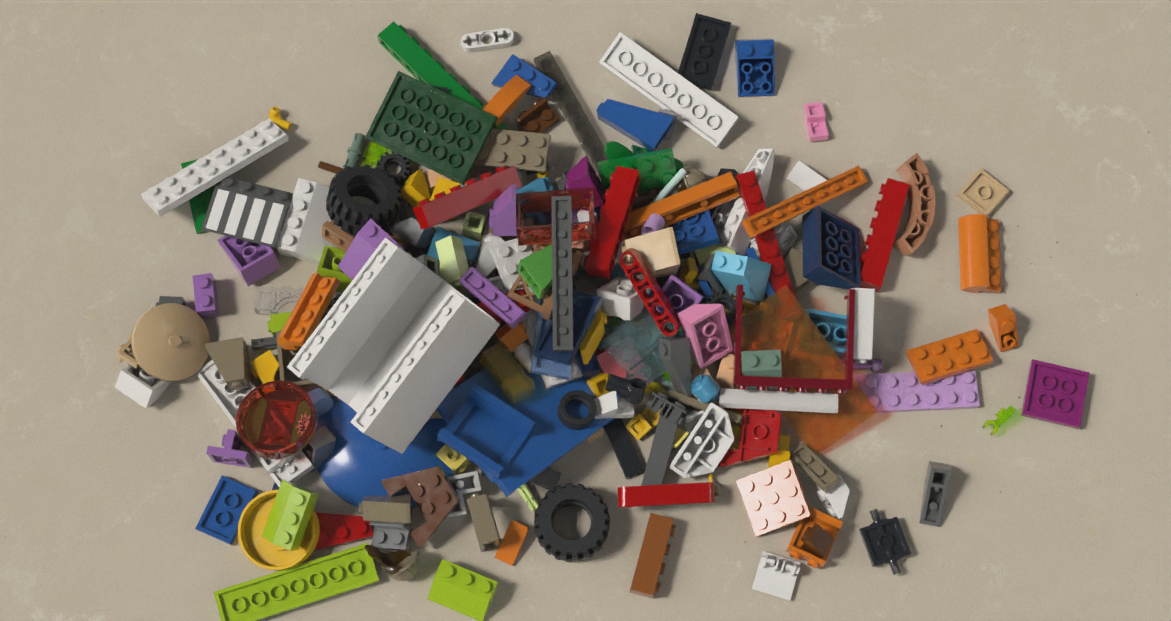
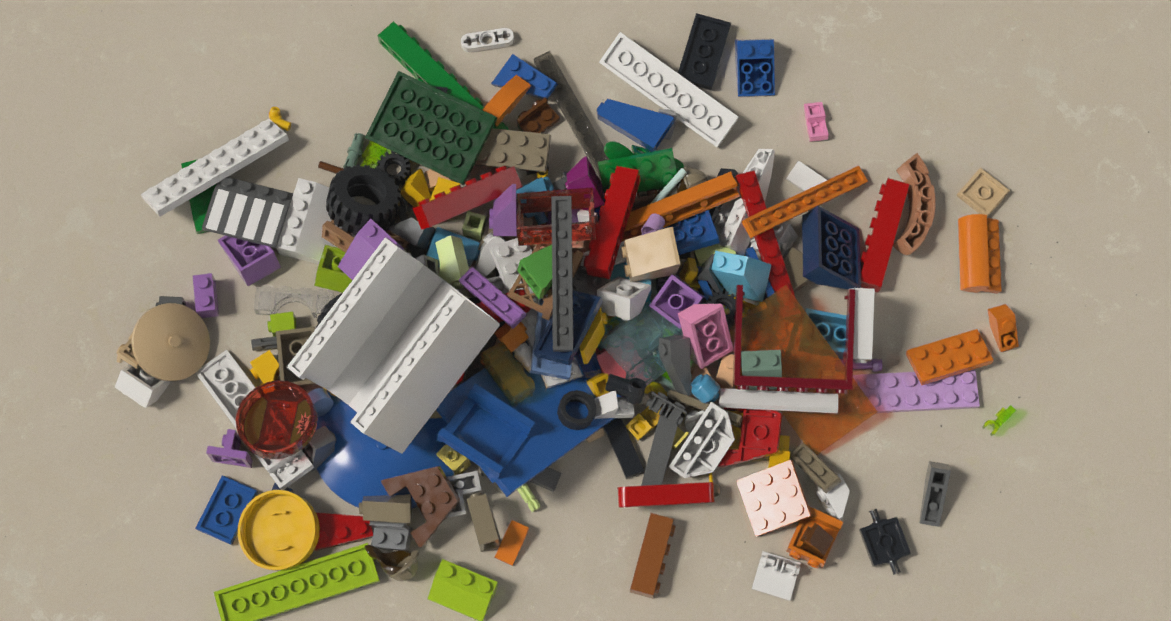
(232, 361): dark tan slope -> none
(290, 515): lime slope -> none
(308, 311): orange brick -> none
(571, 496): black tyre -> none
(650, 301): red beam -> none
(1055, 394): magenta plate -> none

